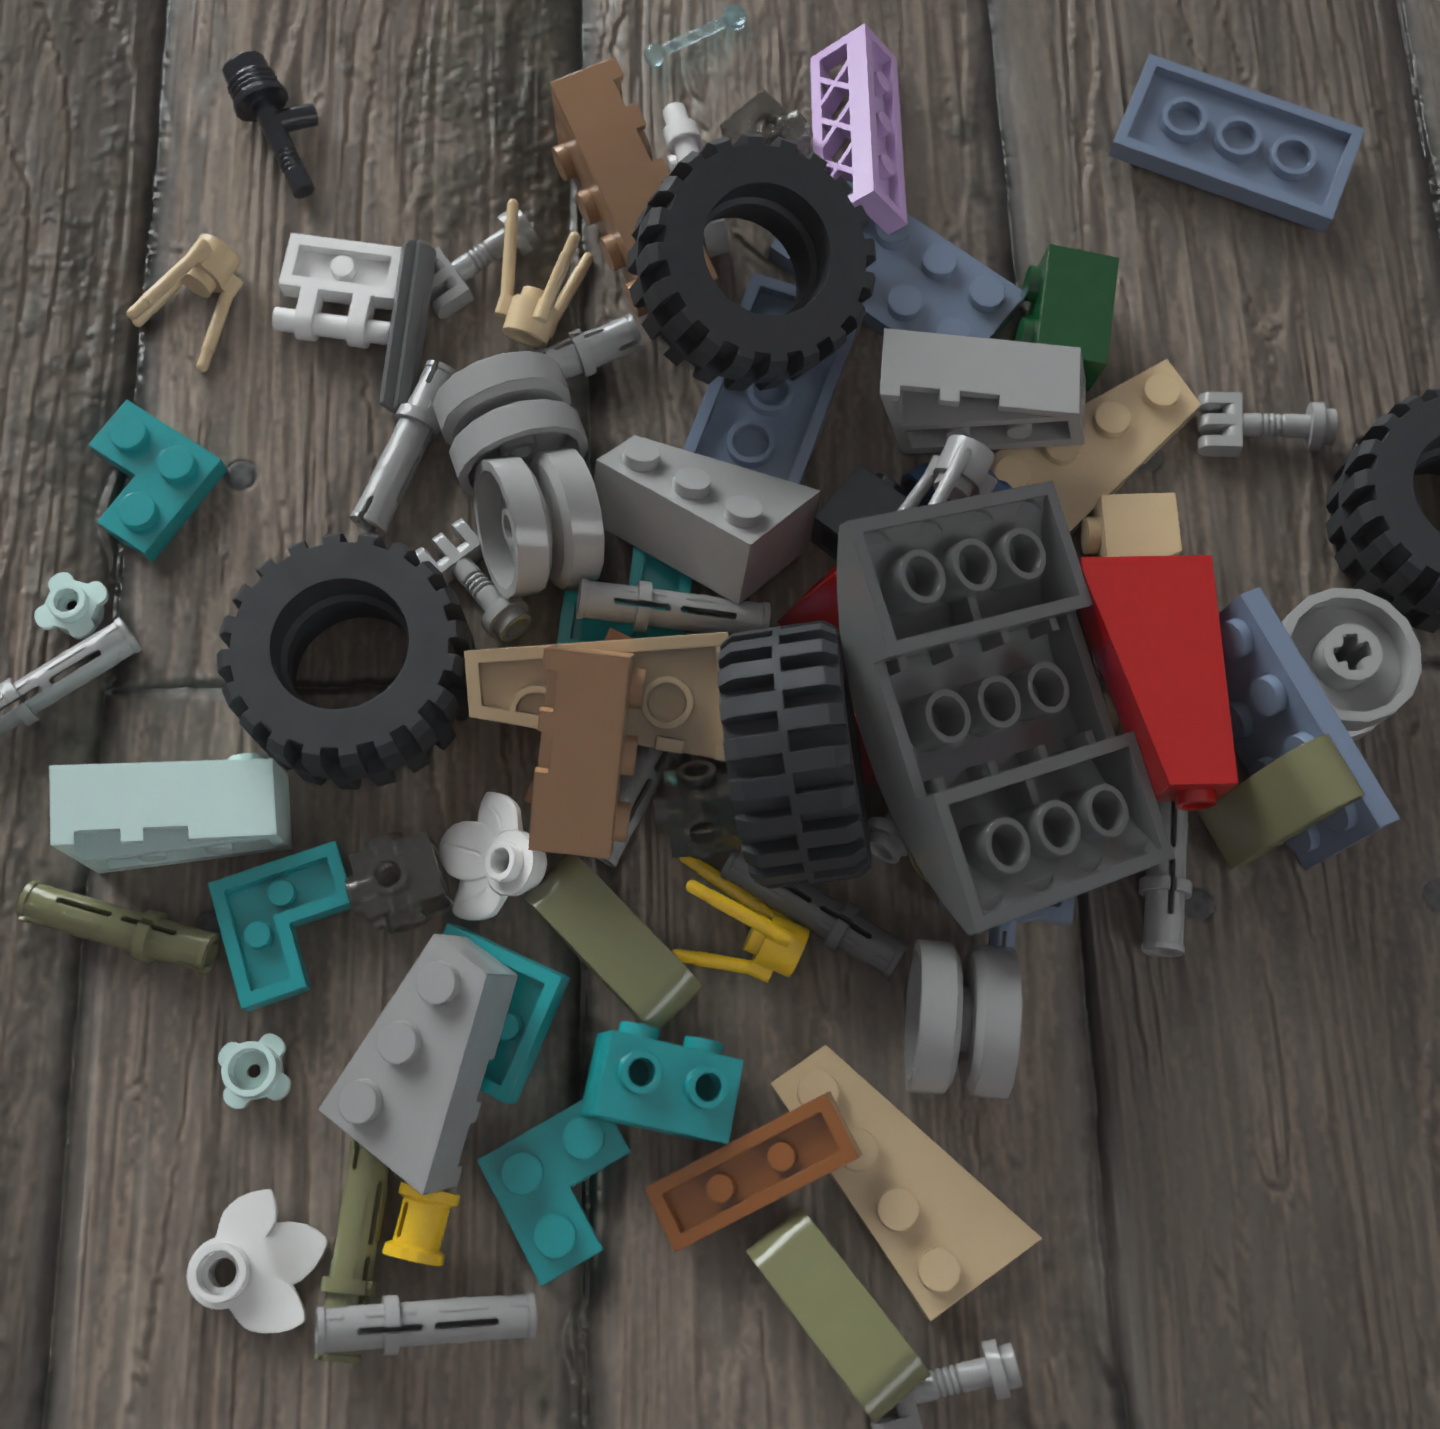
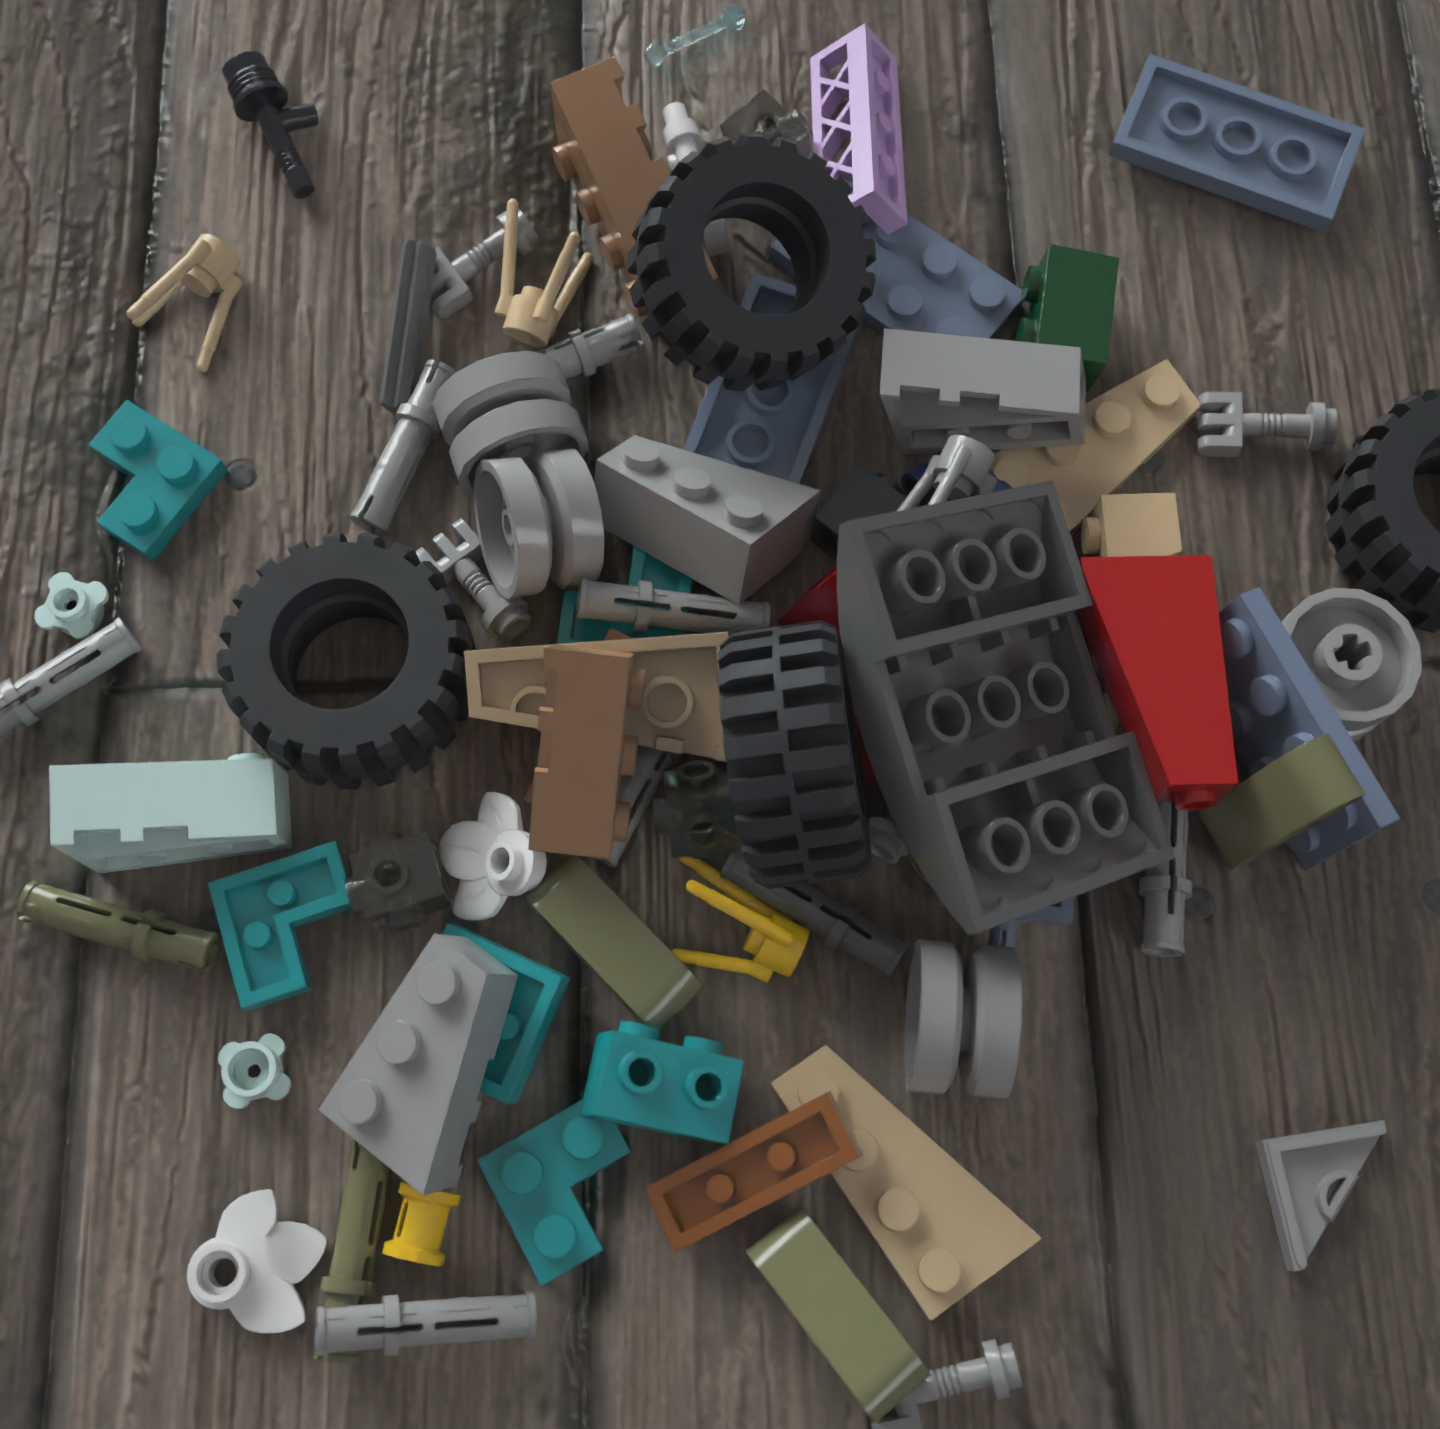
(340, 273): white plate -> none
(1310, 1181): none -> light grey tile

